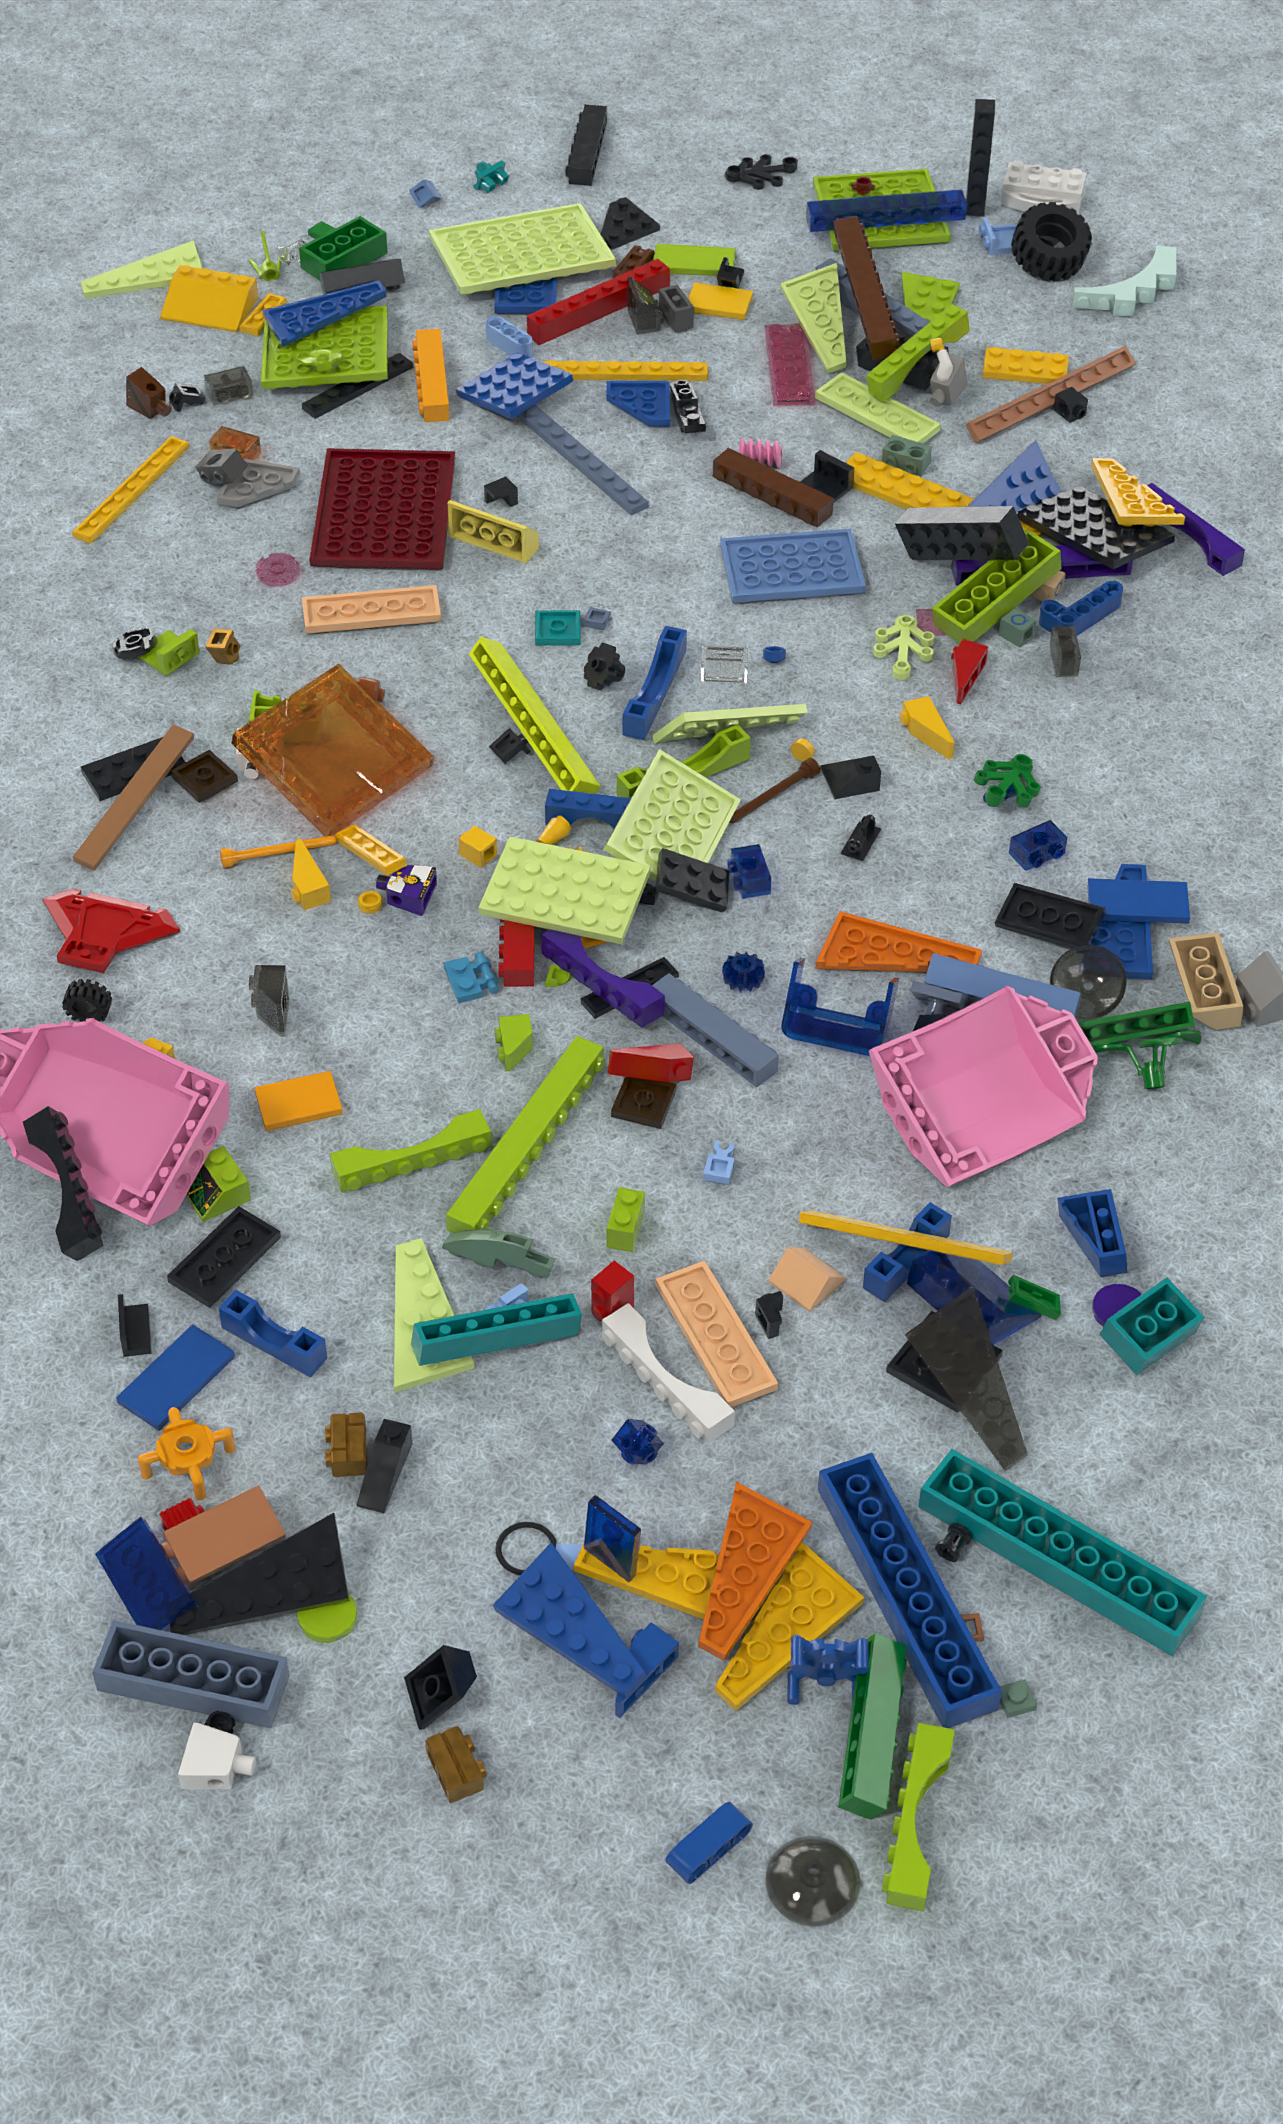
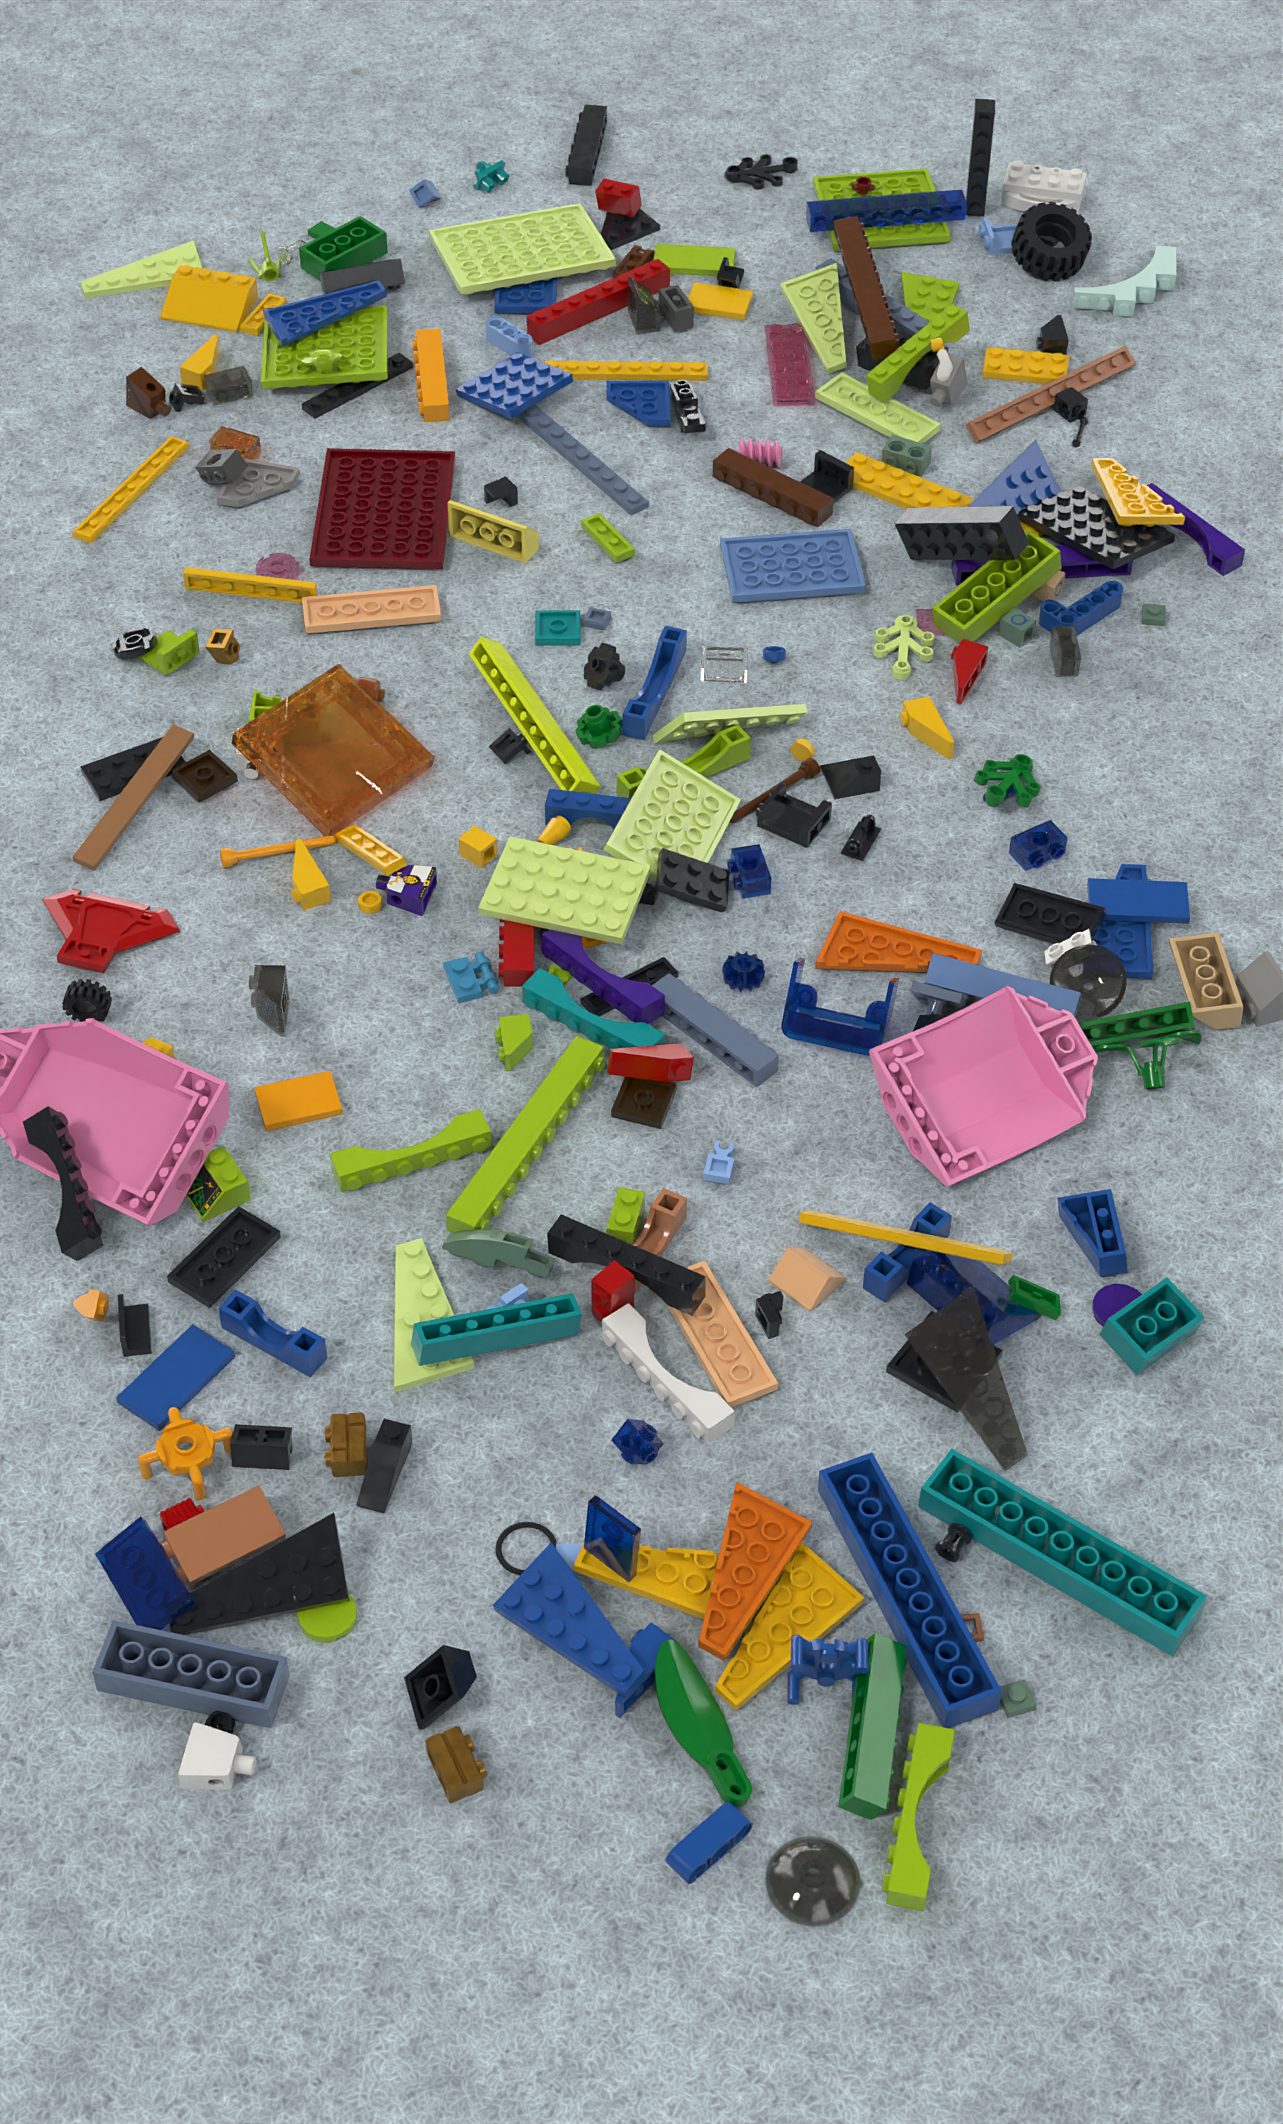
(93, 1305): none -> light orange plate
(201, 363): none -> yellow slope
(248, 585): none -> yellow plate
(261, 1447): none -> black hinge
(546, 994): none -> teal arch
(599, 726): none -> green plant
(607, 538): none -> lime plate
(618, 197): none -> red brick
(662, 1224): none -> nougat arch
(671, 1282): none -> black arch
(698, 1721): none -> green plant
(792, 817): none -> black panel
(1053, 337): none -> black slope
(1056, 950): none -> white hinge
(1076, 443): none -> black hinge
(1153, 614): none -> sand green plate

